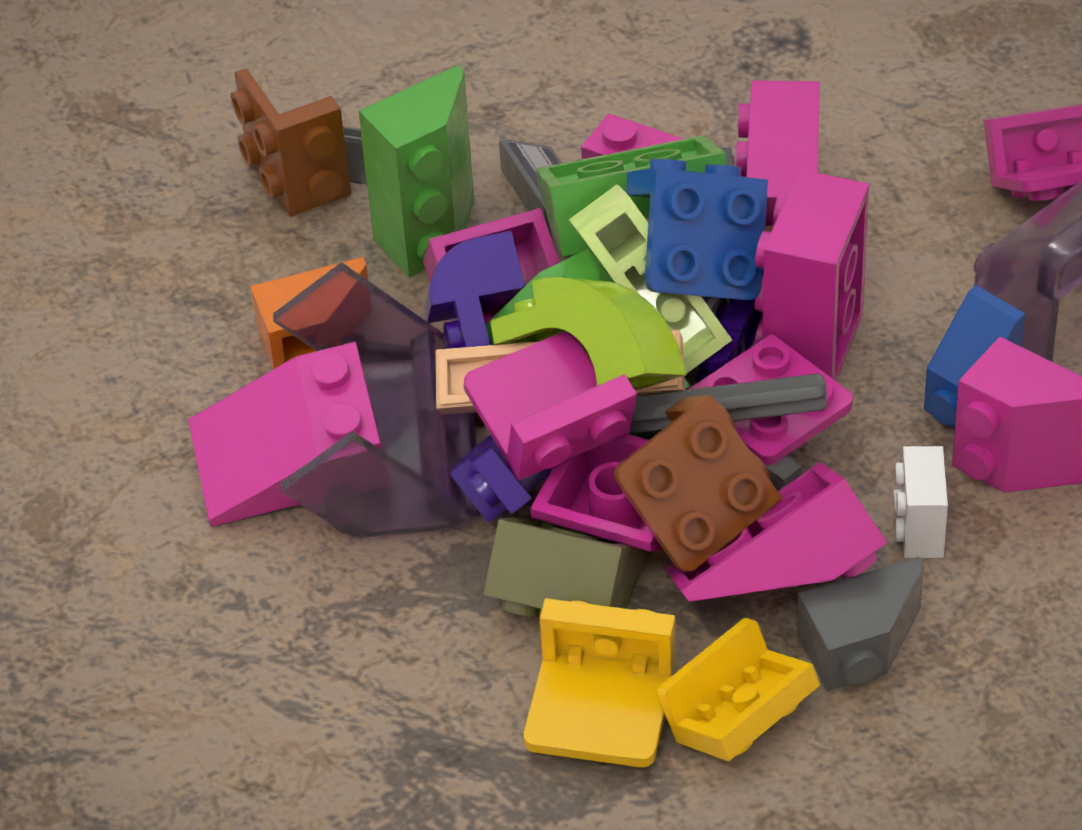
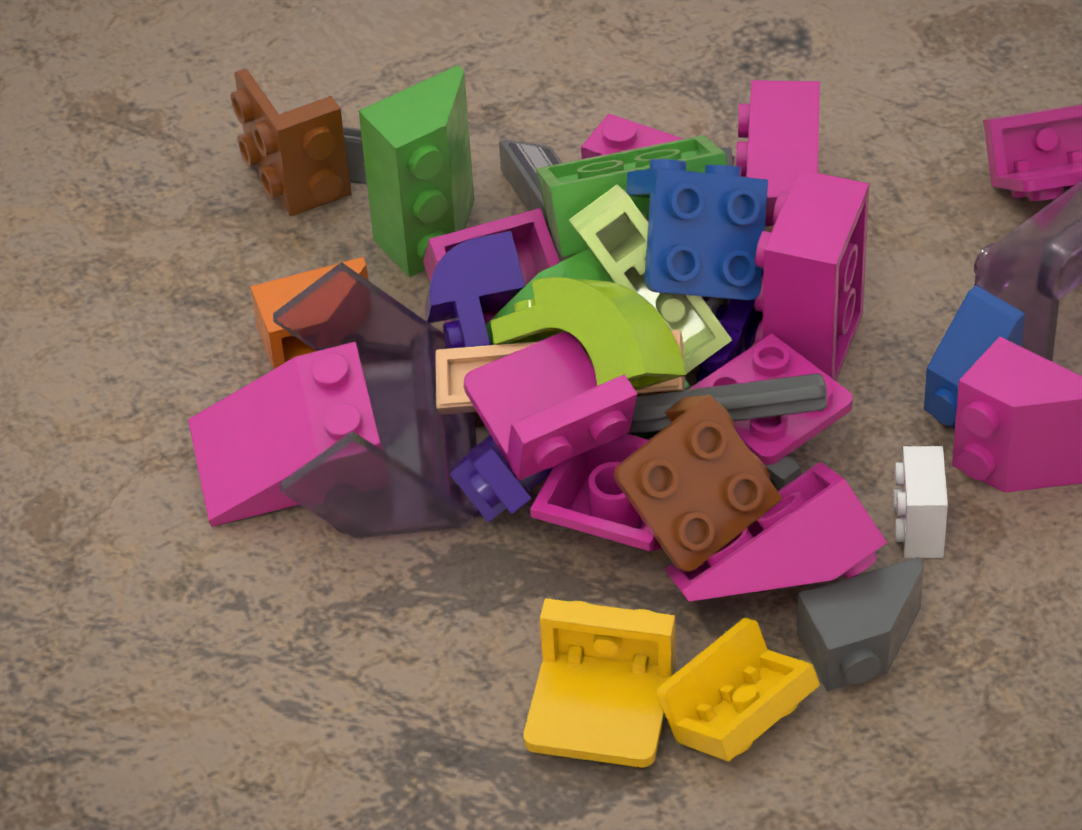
(559, 563): olive slope -> none

